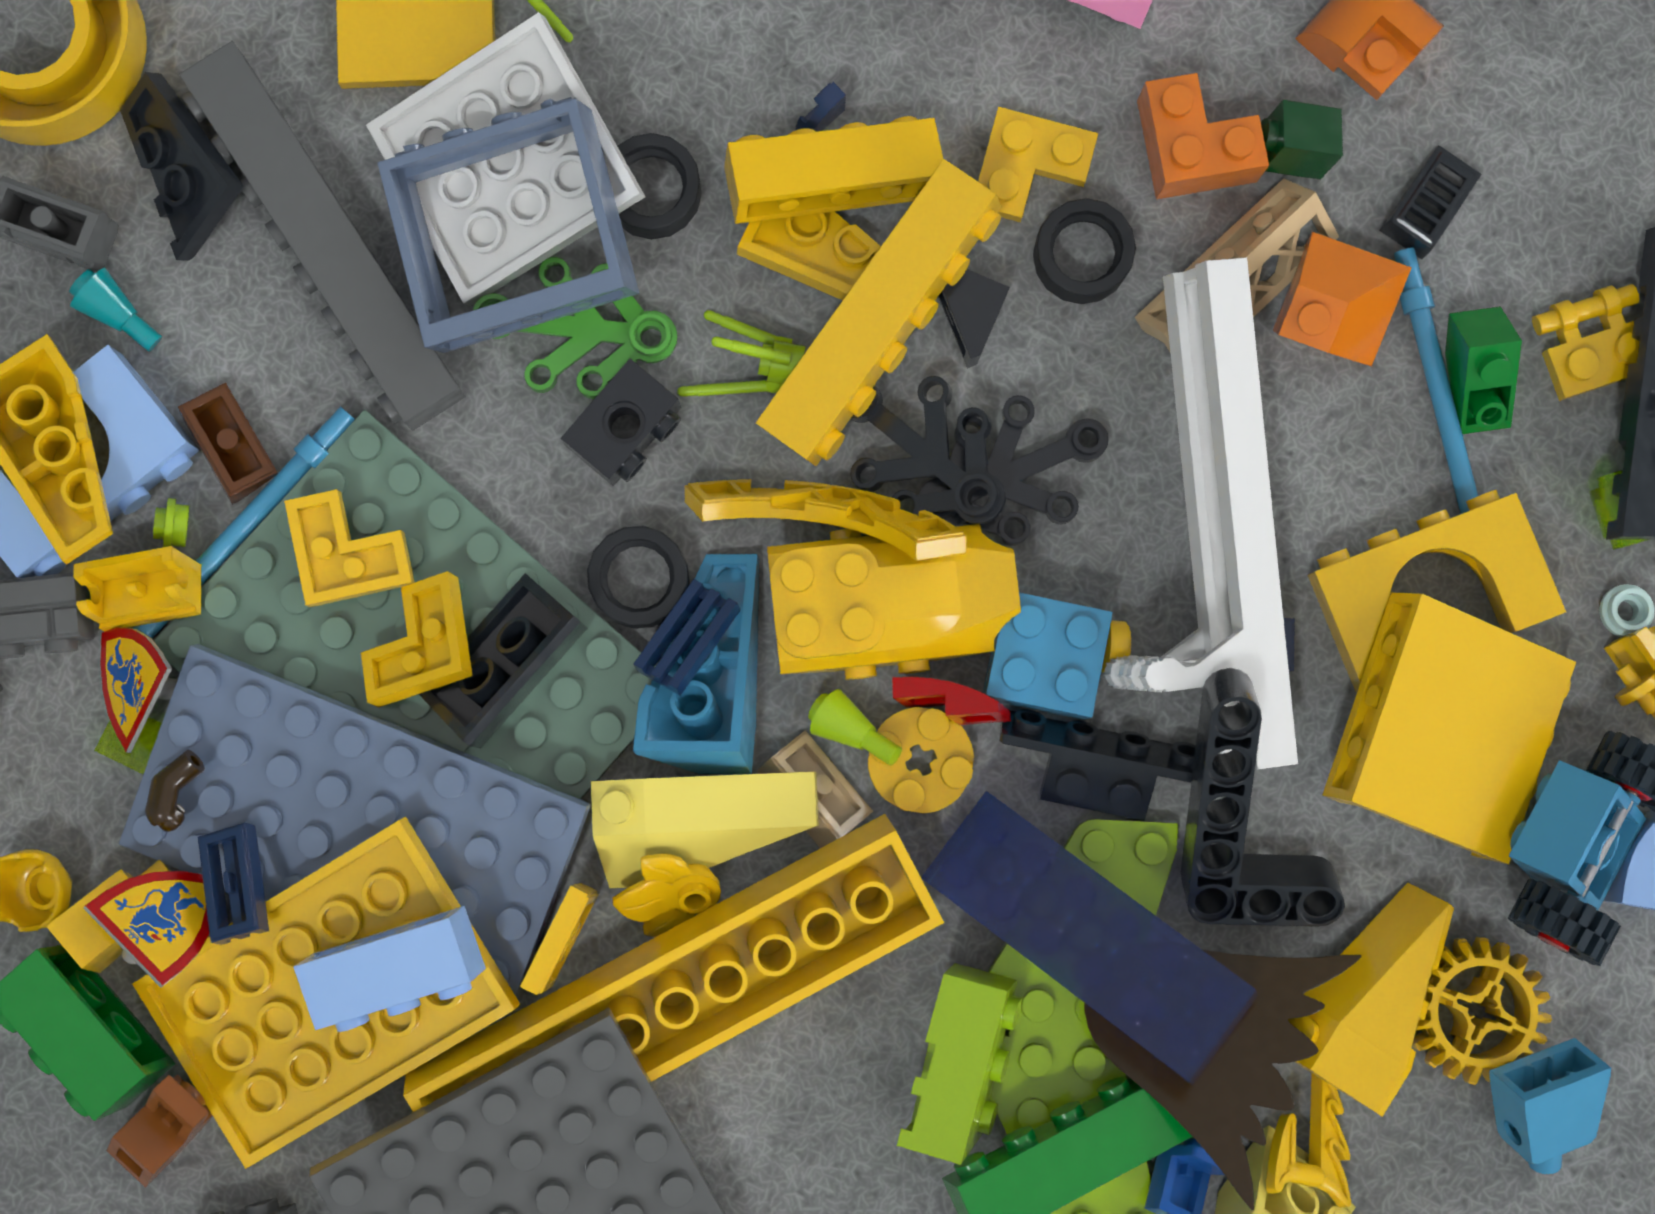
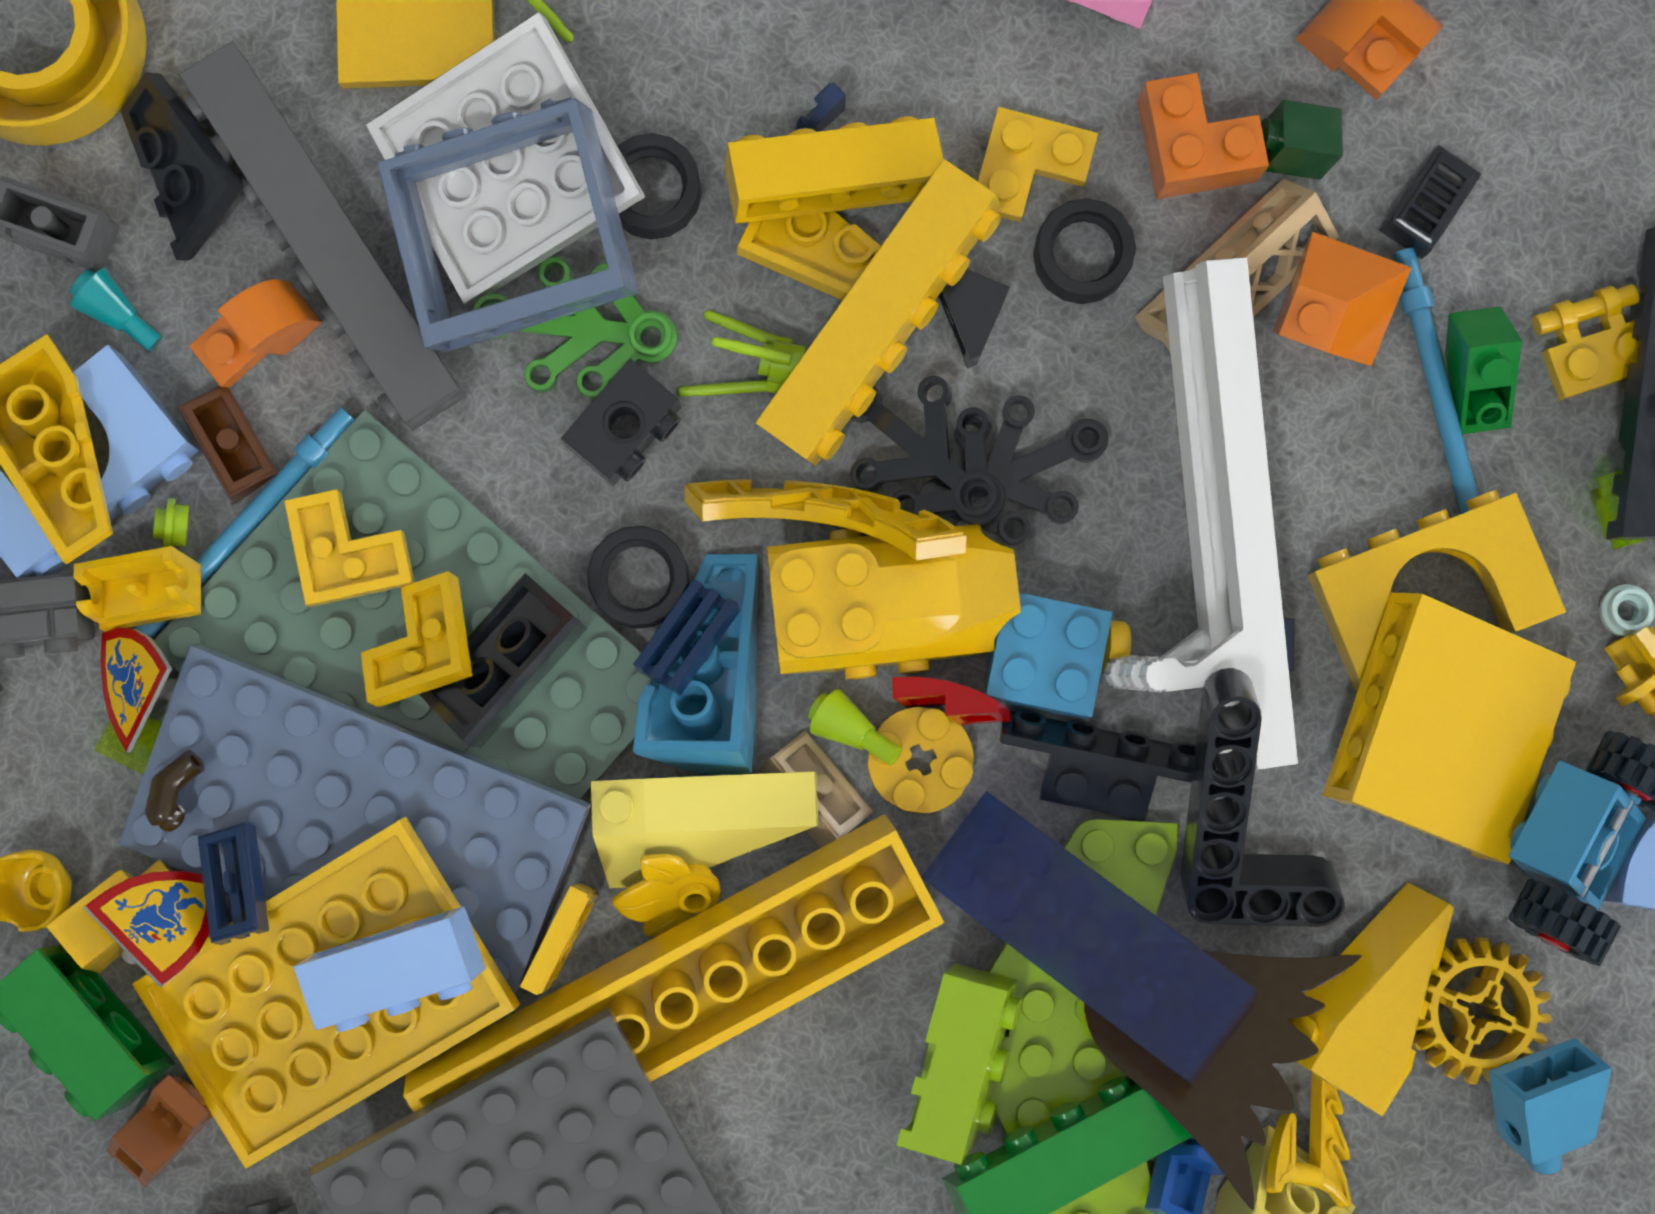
(254, 323): none -> orange brick

